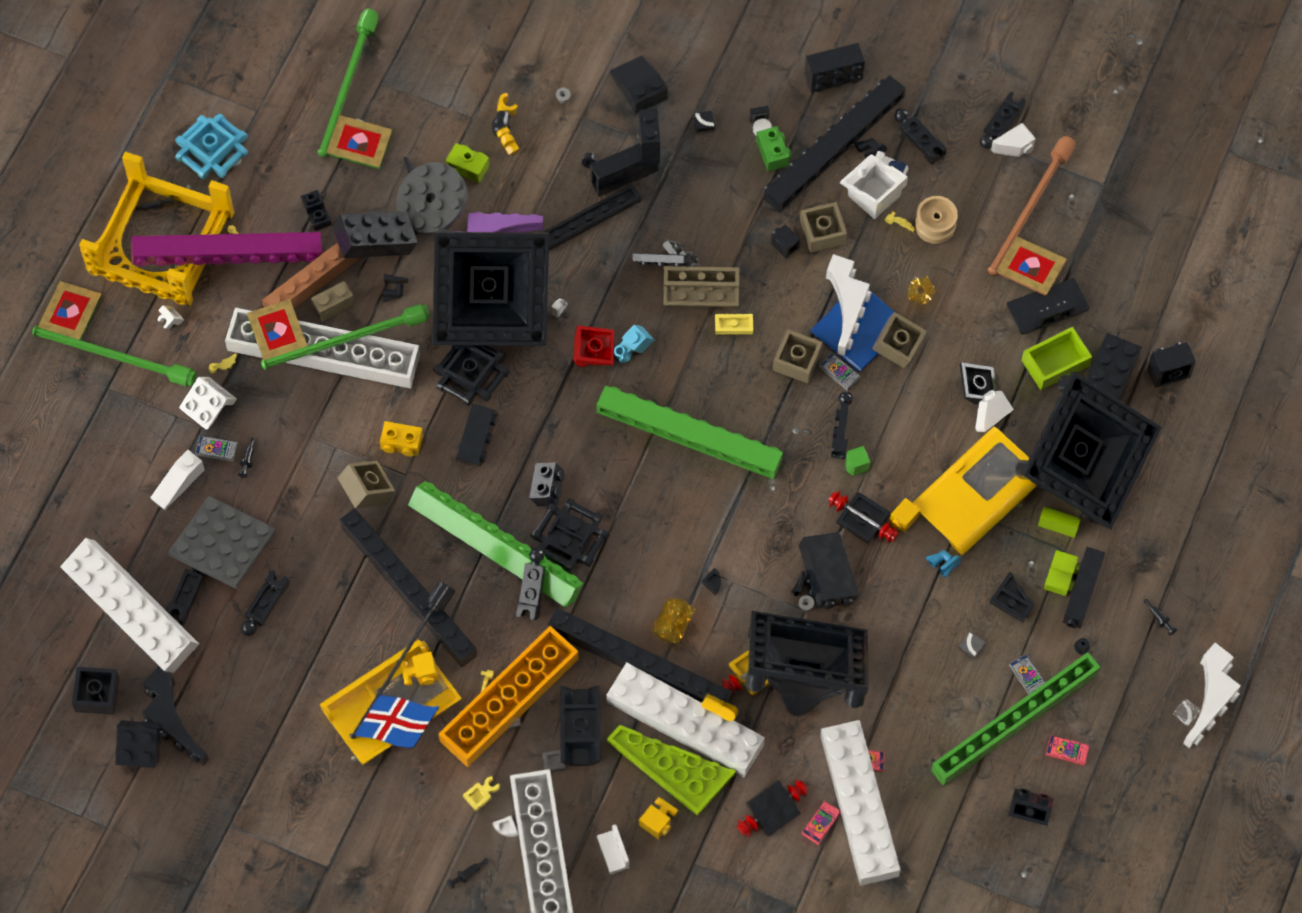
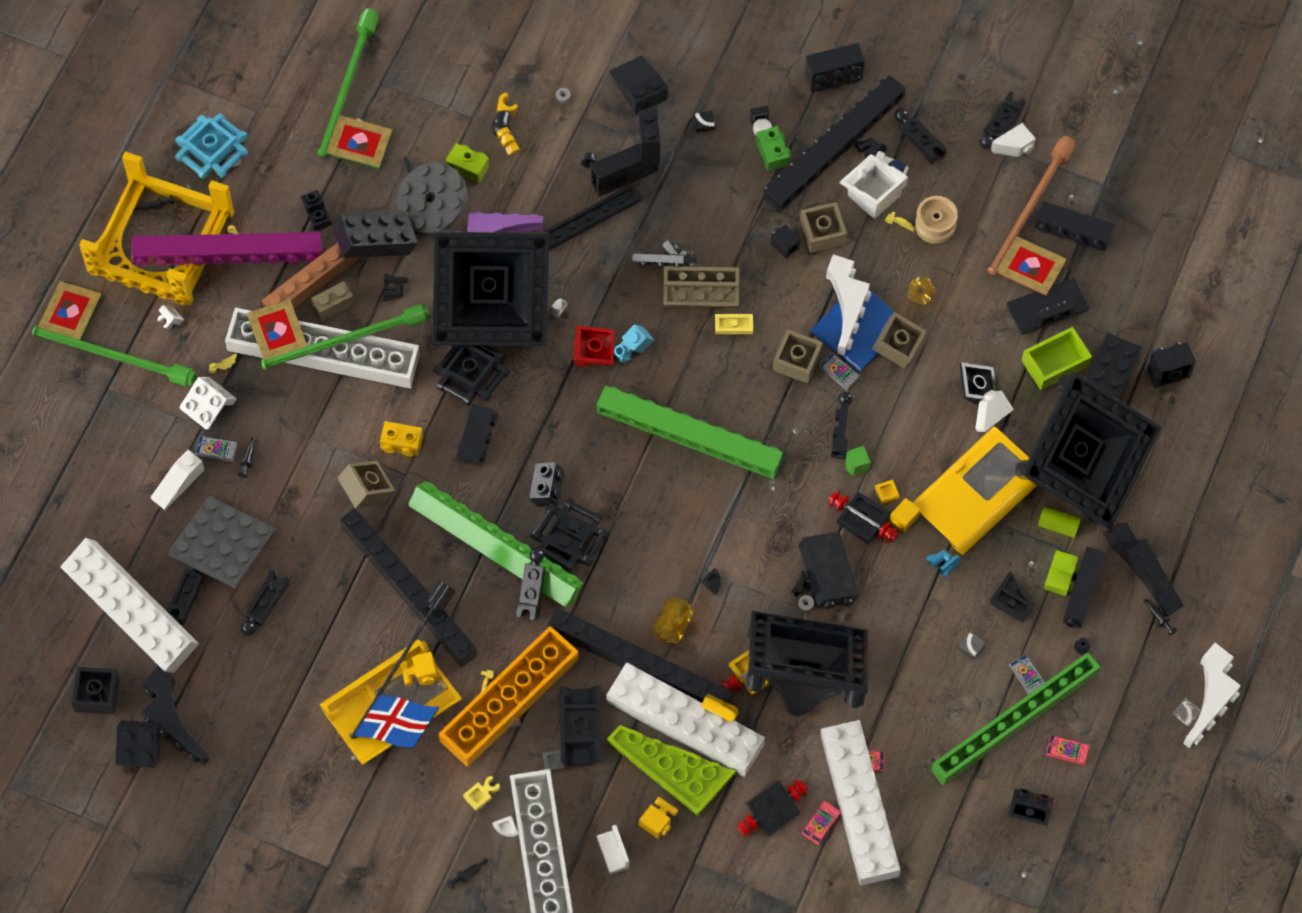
(887, 492): none -> yellow tile
(1074, 226): none -> black brick
(1145, 564): none -> black arch

